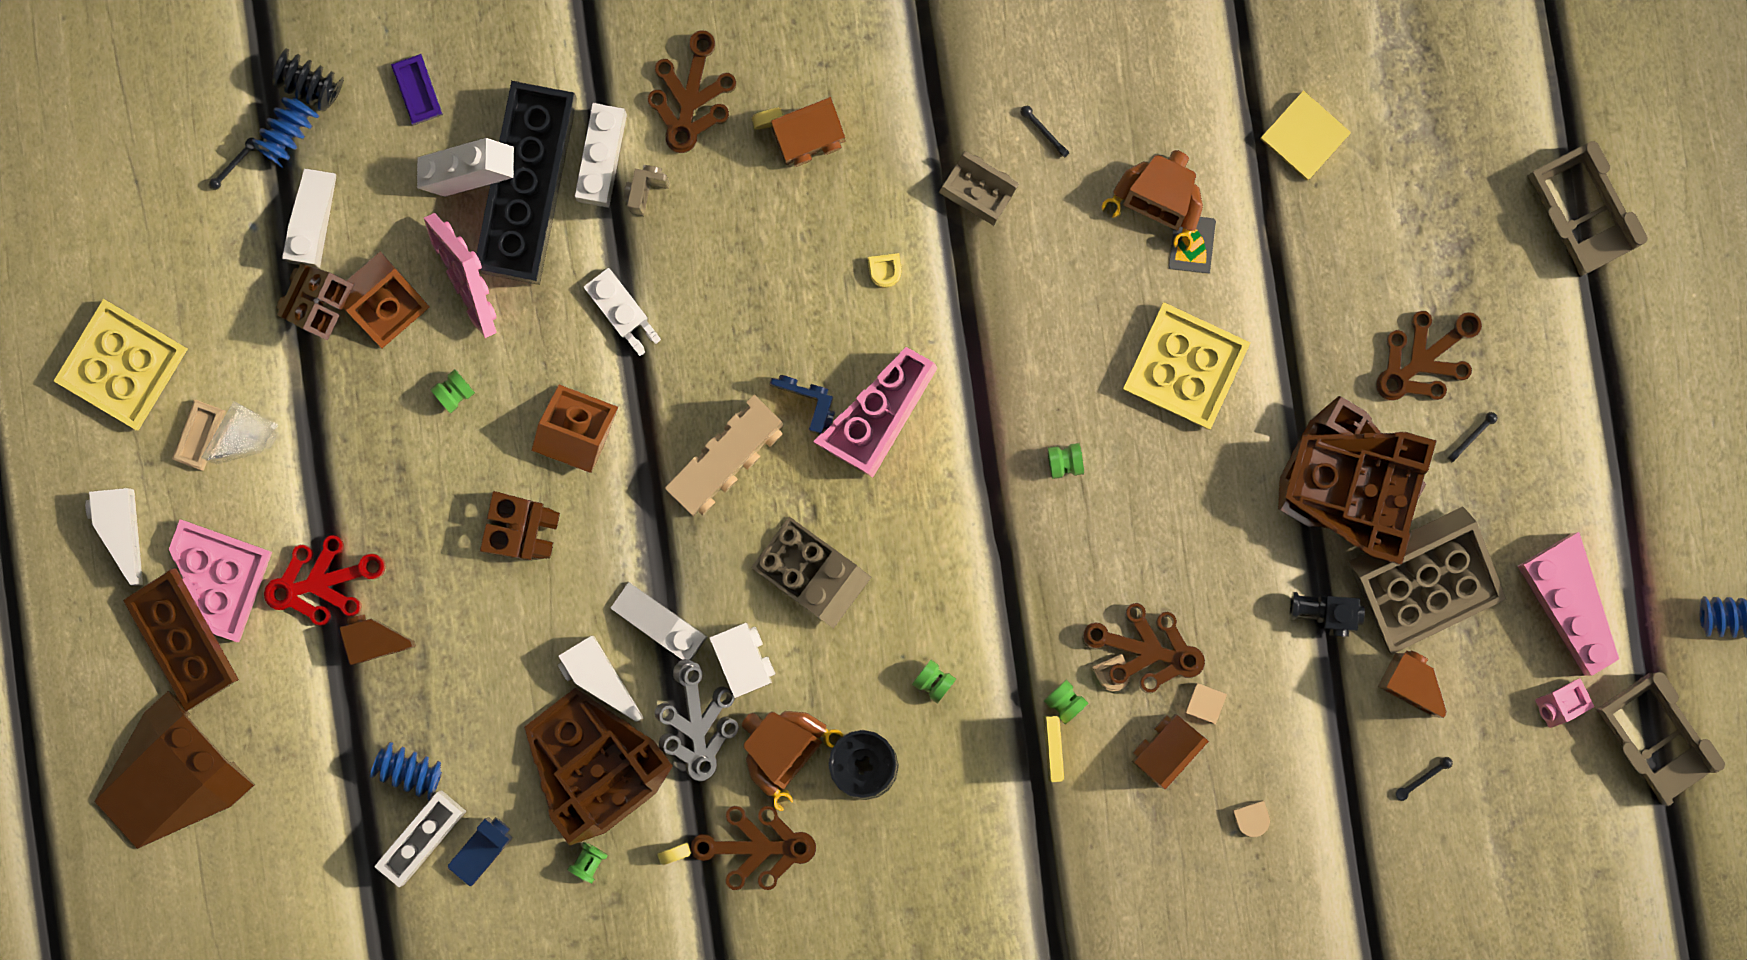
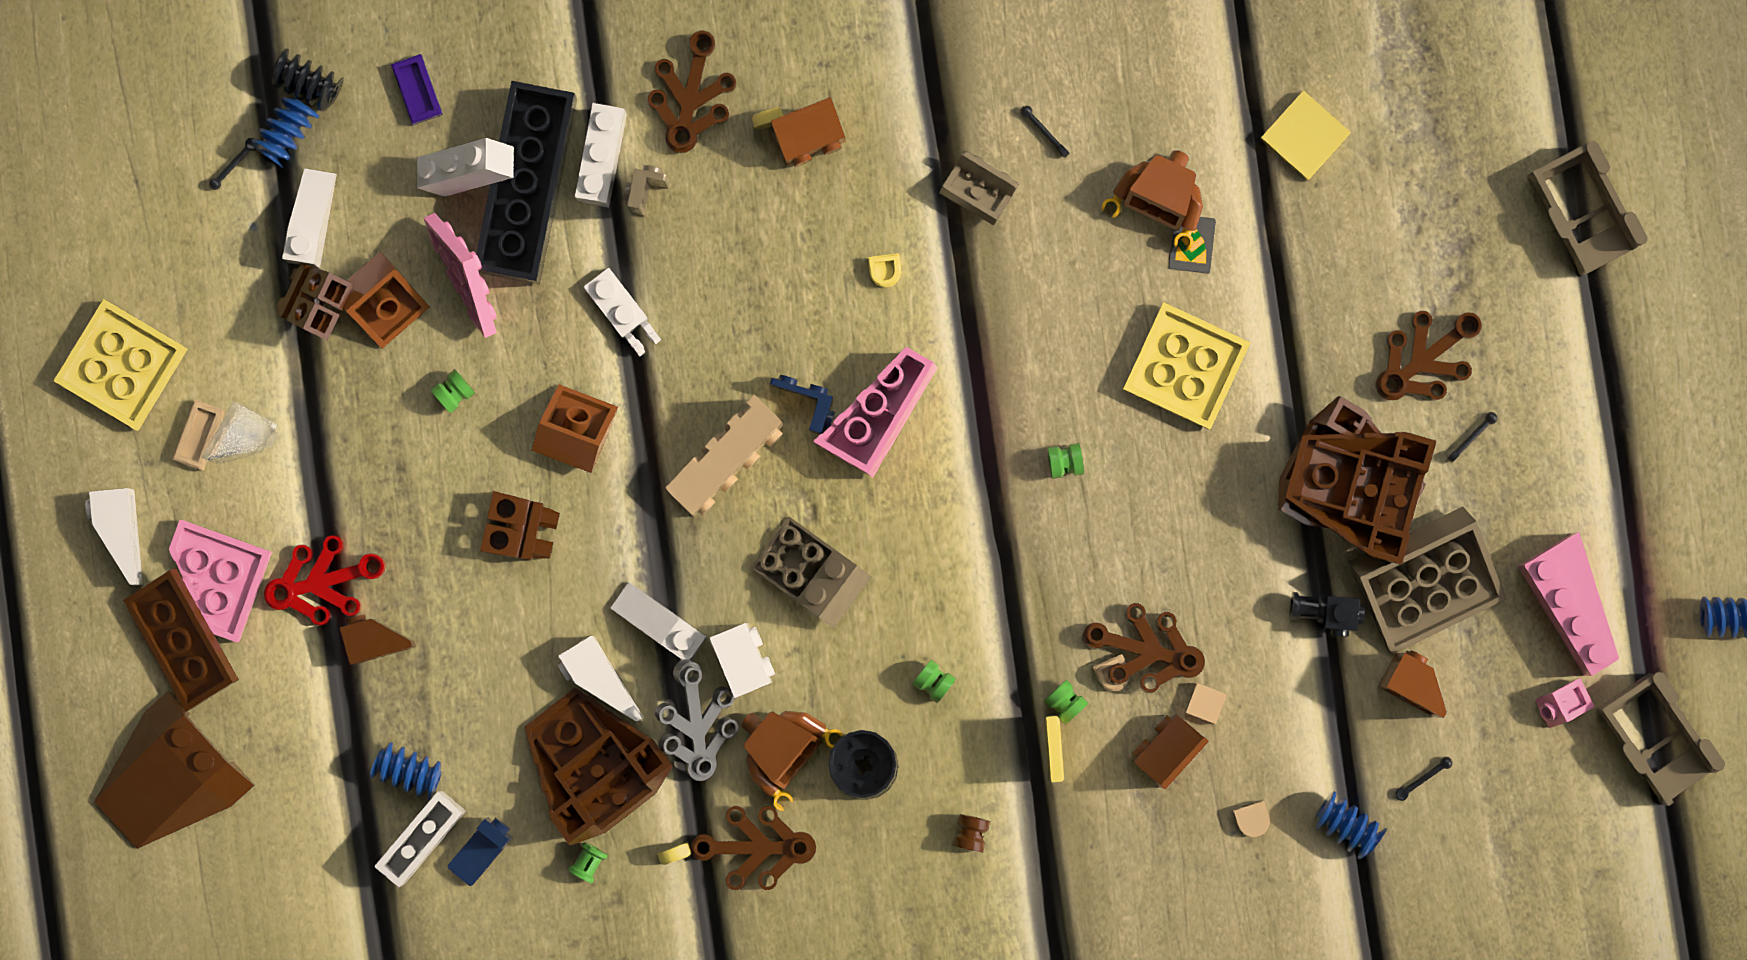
(971, 833): none -> reddish brown wheel
(1348, 825): none -> blue piece

